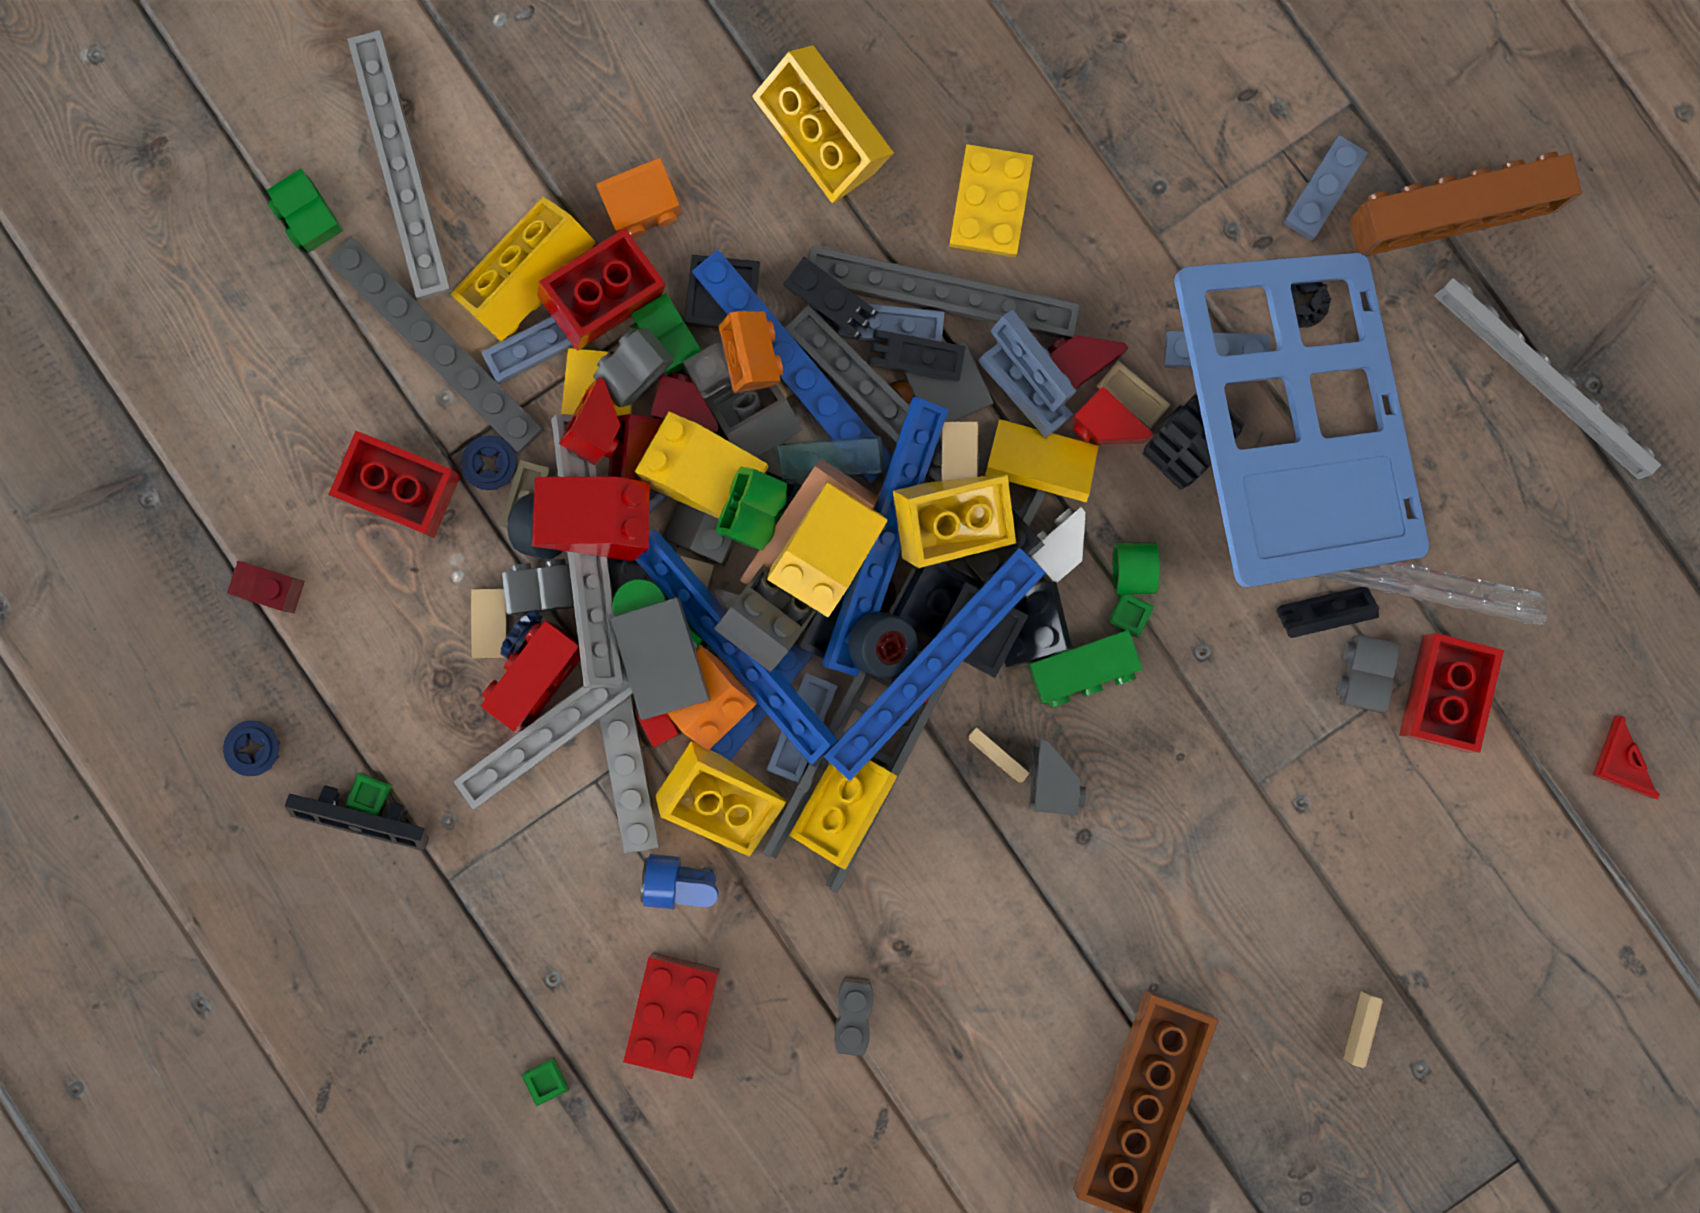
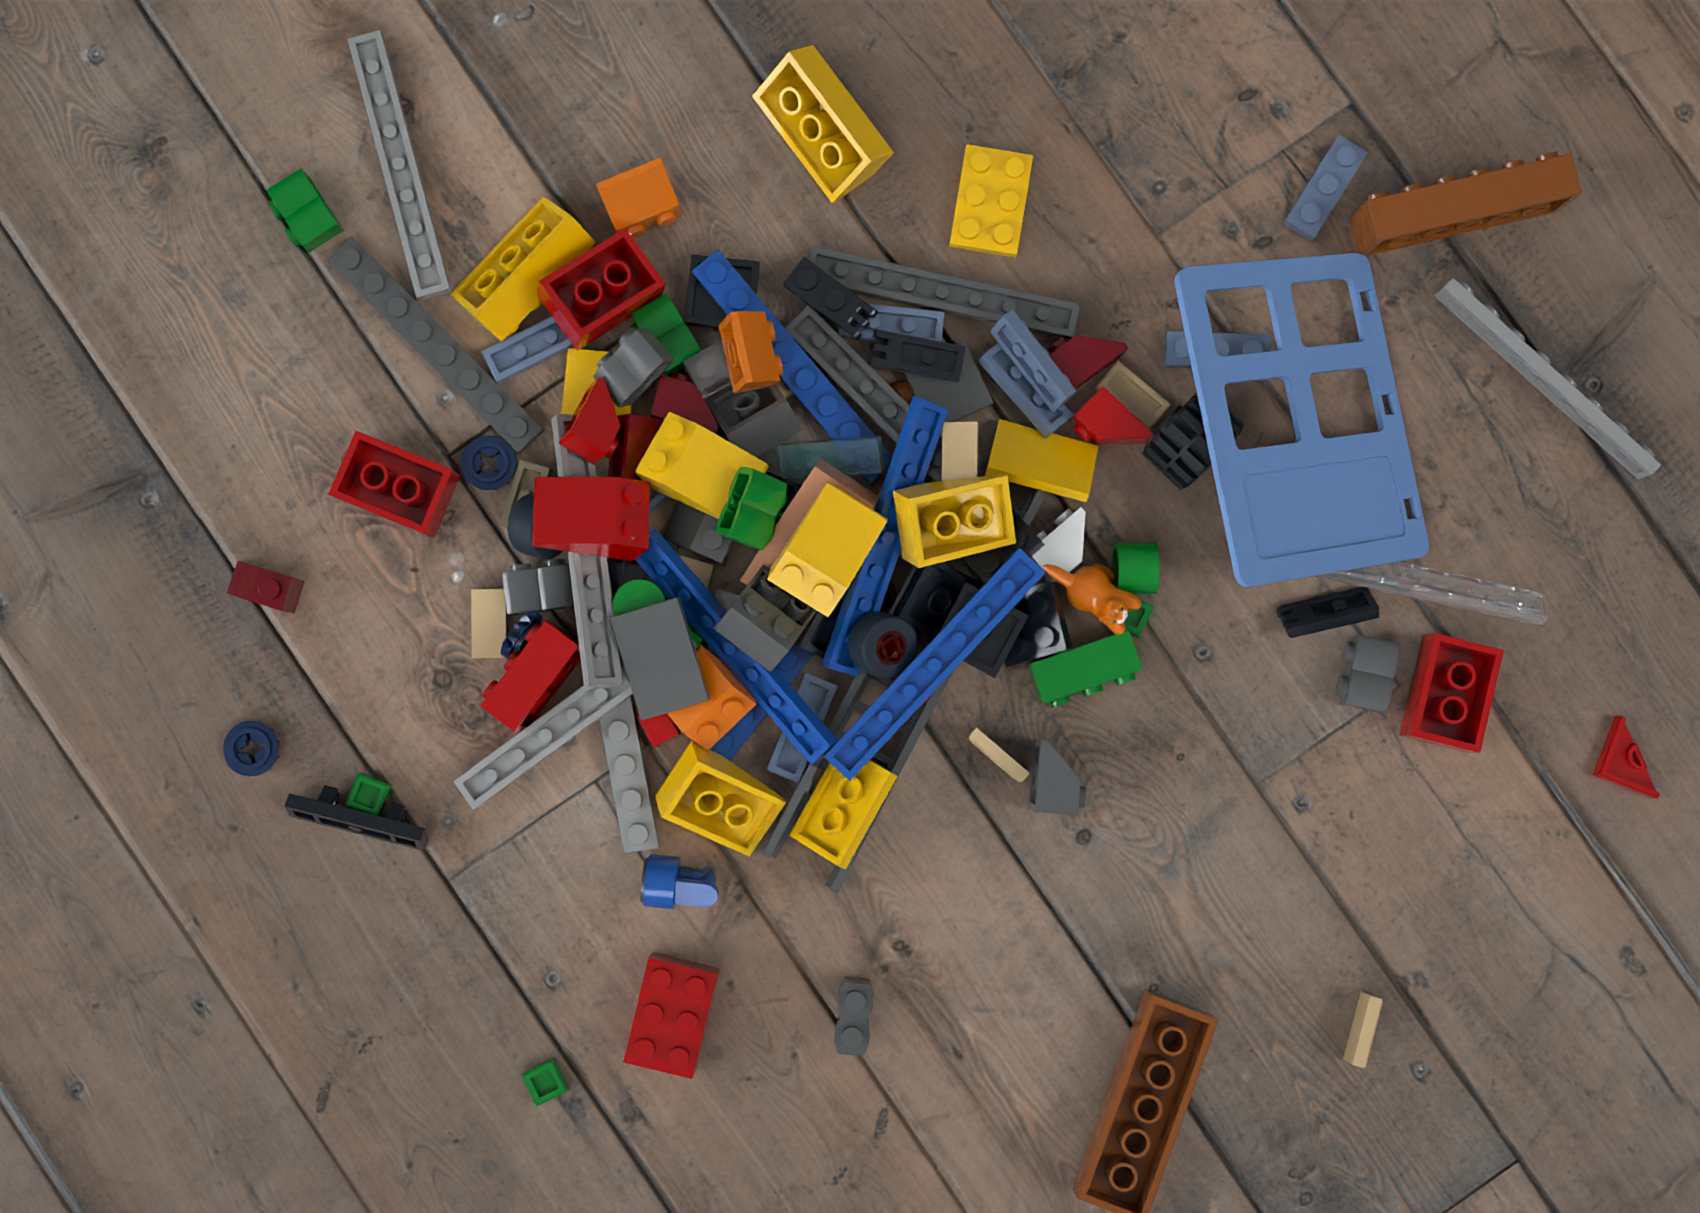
(1092, 592): none -> orange animal
(1318, 304): black gear -> none

